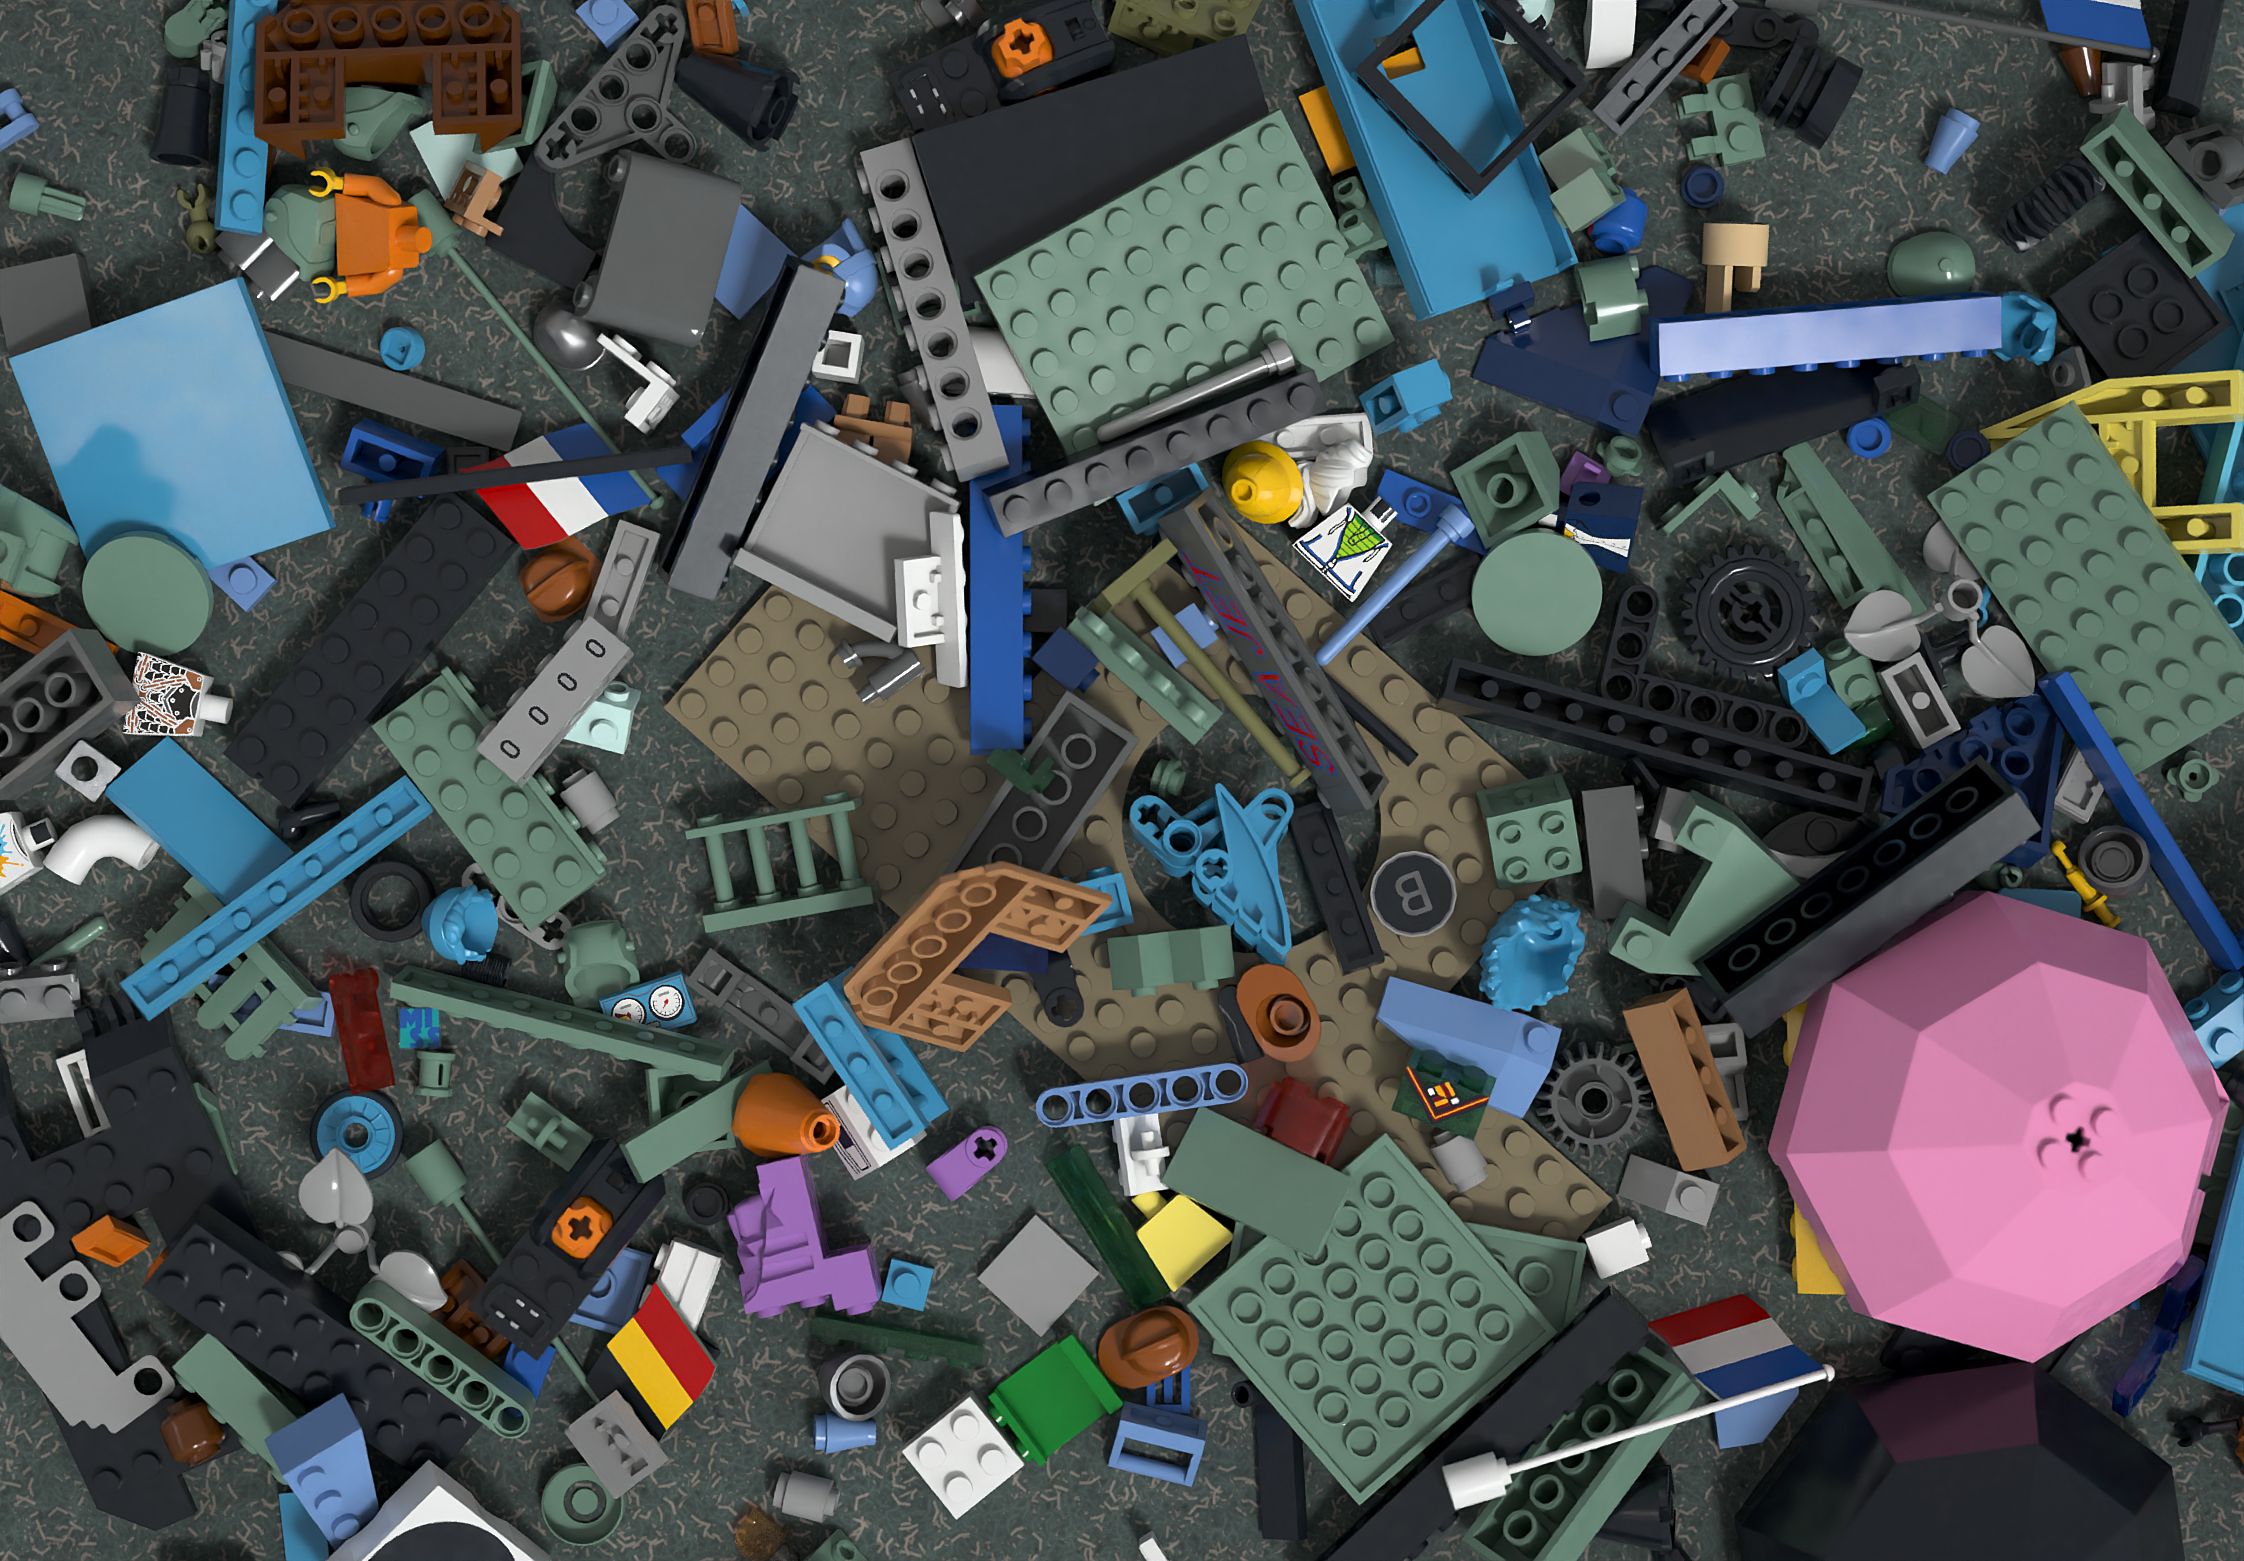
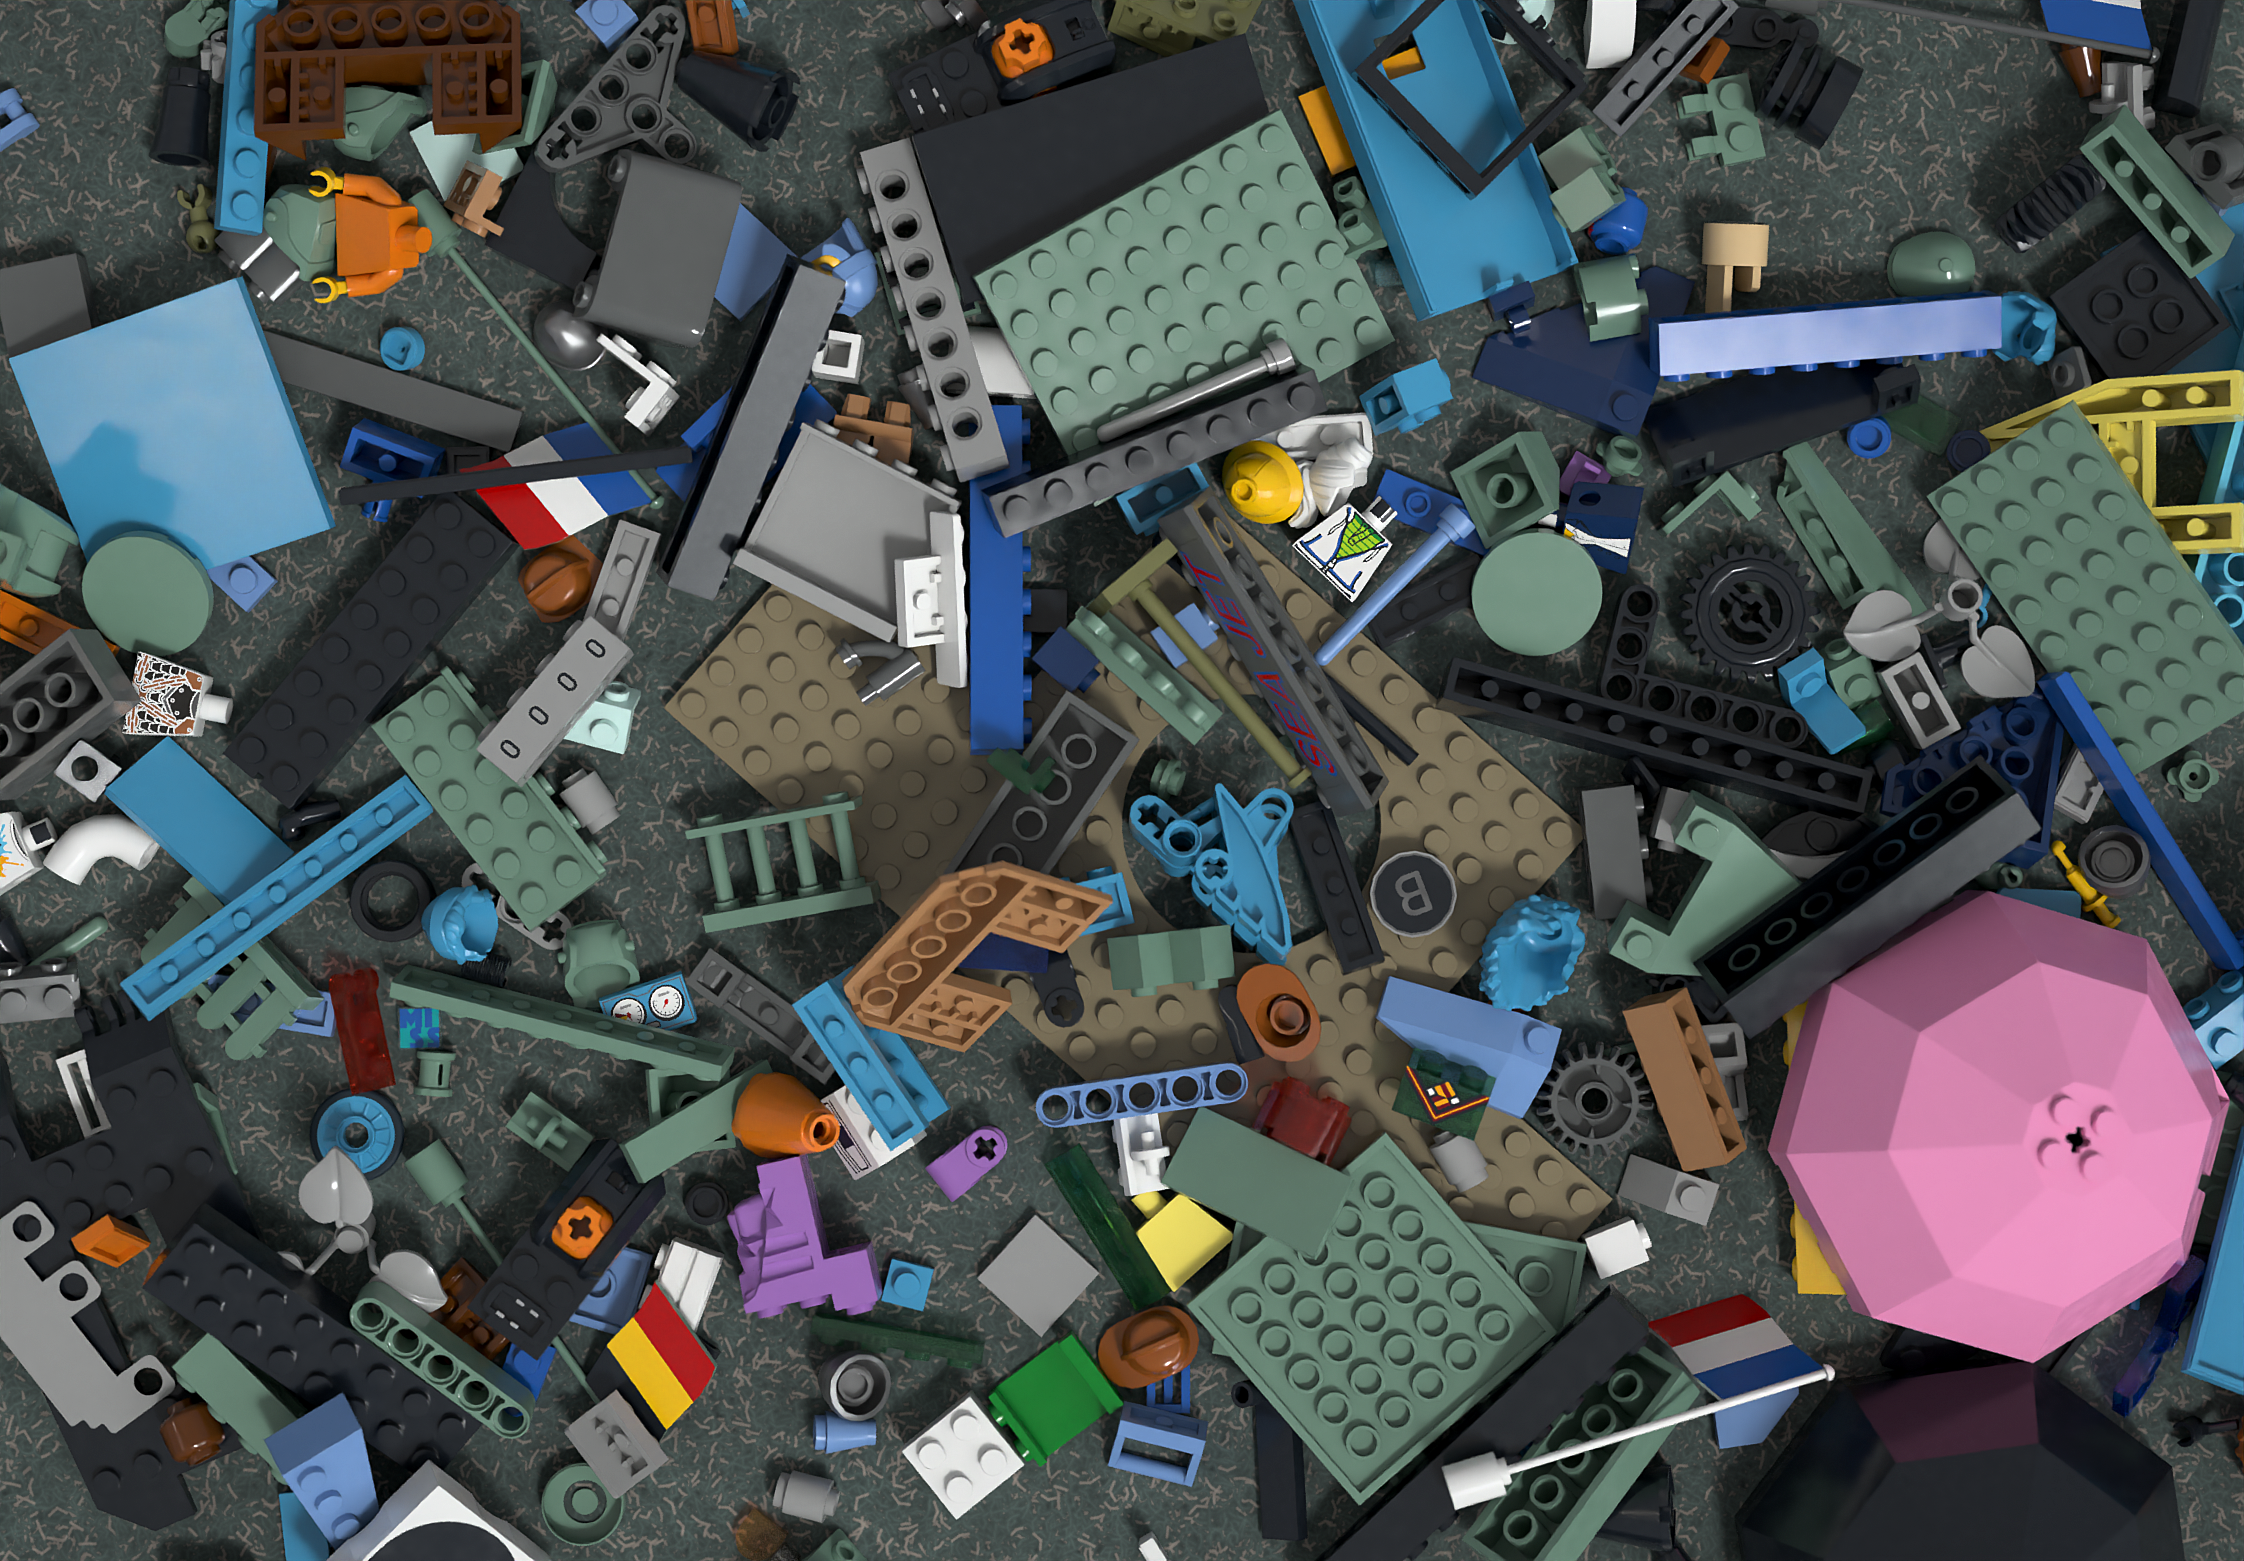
(33, 195): sand green piece -> none
(1531, 830): sand green bracket -> none
(1702, 187): dark blue plate -> none
(1951, 139): medium blue cone -> none

